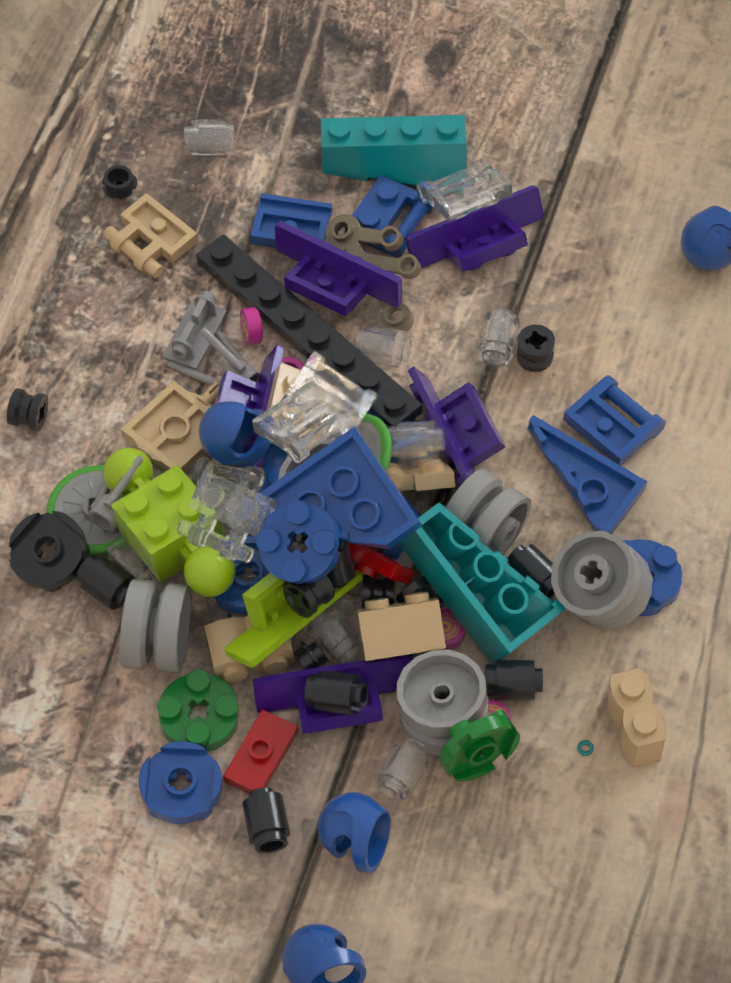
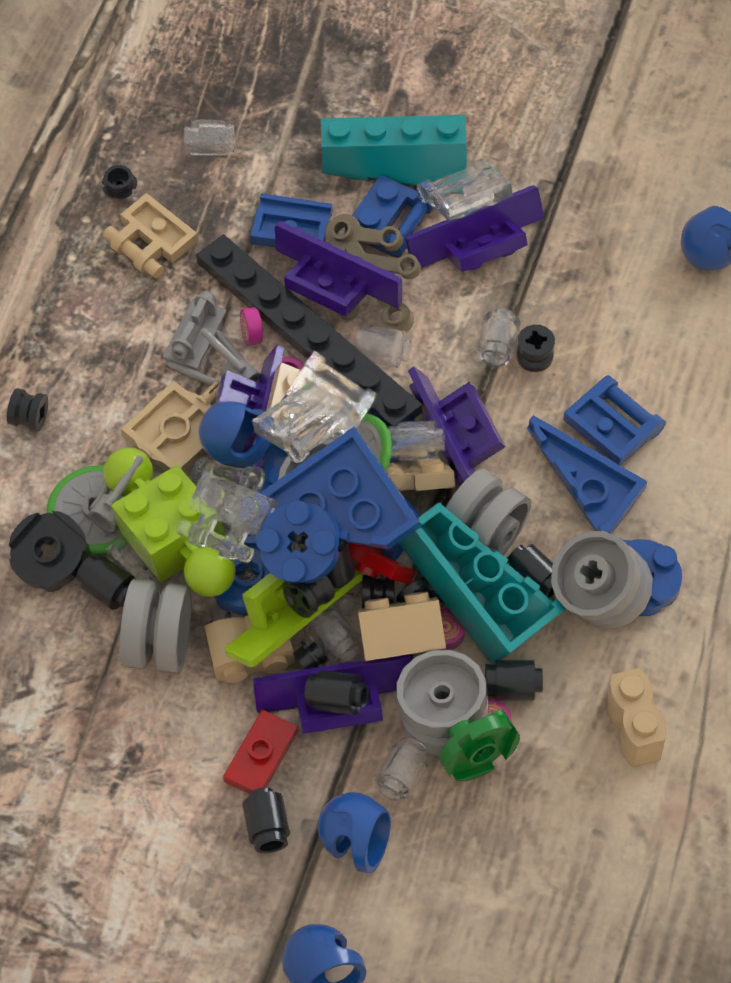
(194, 801): blue plate -> none
(196, 690): green plate -> none
(585, 742): teal piece -> none

